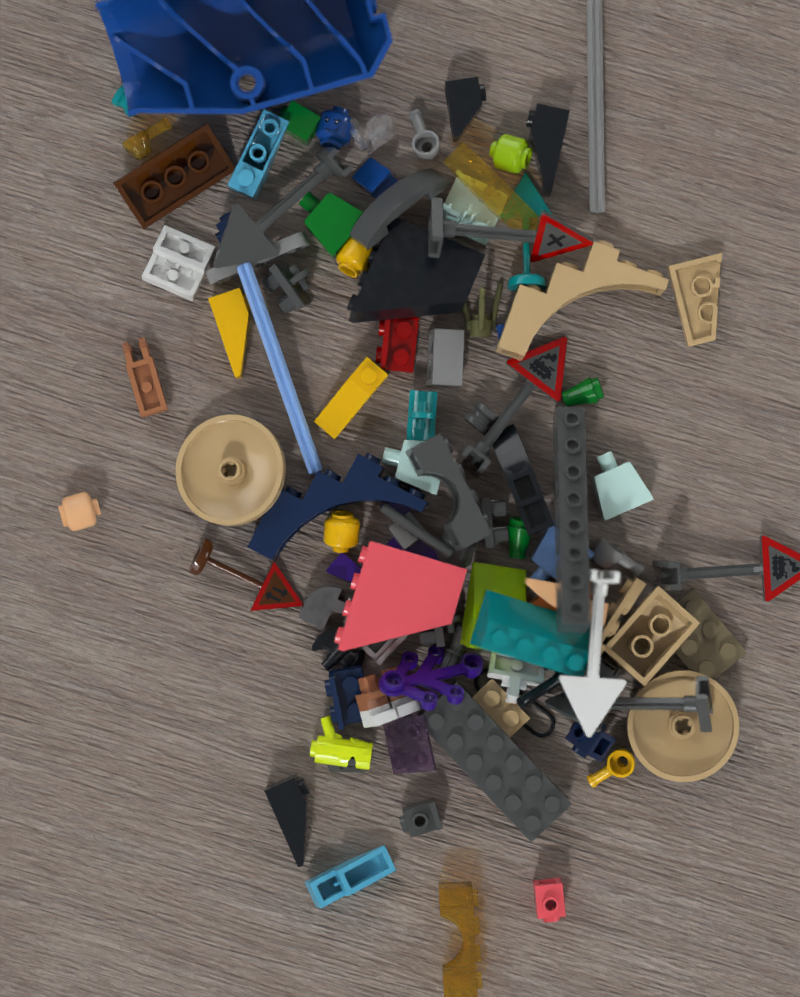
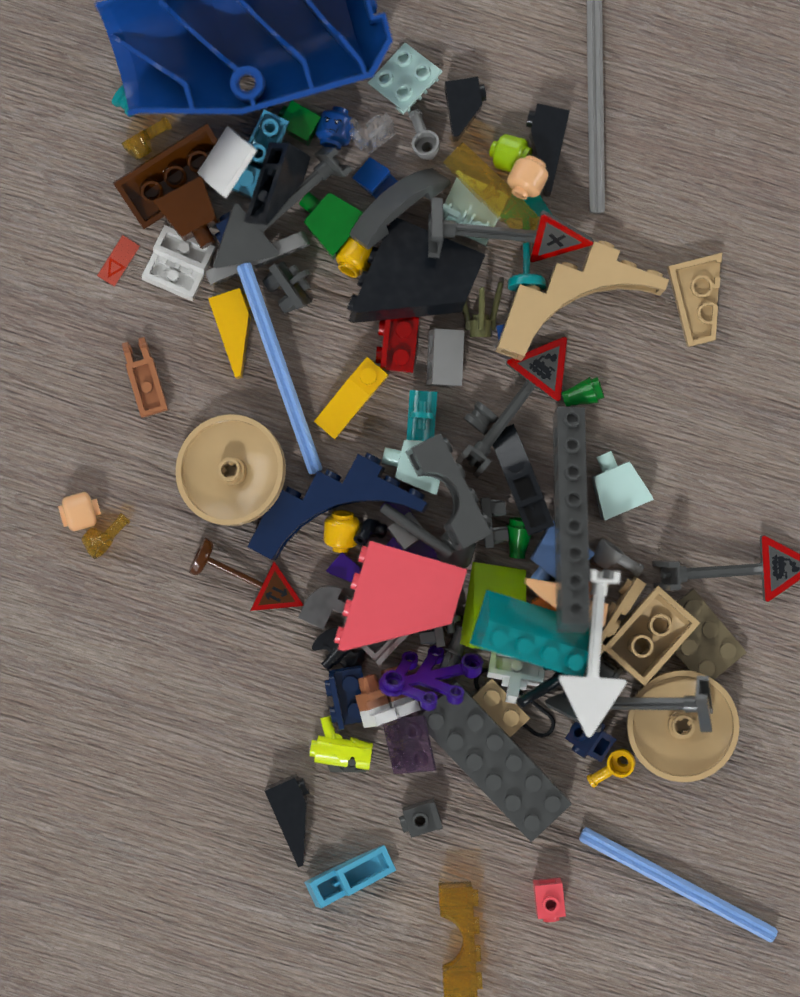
(98, 542): none -> clear yellow bar
(118, 260): none -> clear red sticker
(190, 212): none -> reddish brown torso
(227, 161): none -> white slope
(277, 181): none -> black slope
(368, 529): none -> black arm
(405, 78): none -> light aqua hinge
(527, 177): none -> light nougat head
(678, 884): none -> light blue axle

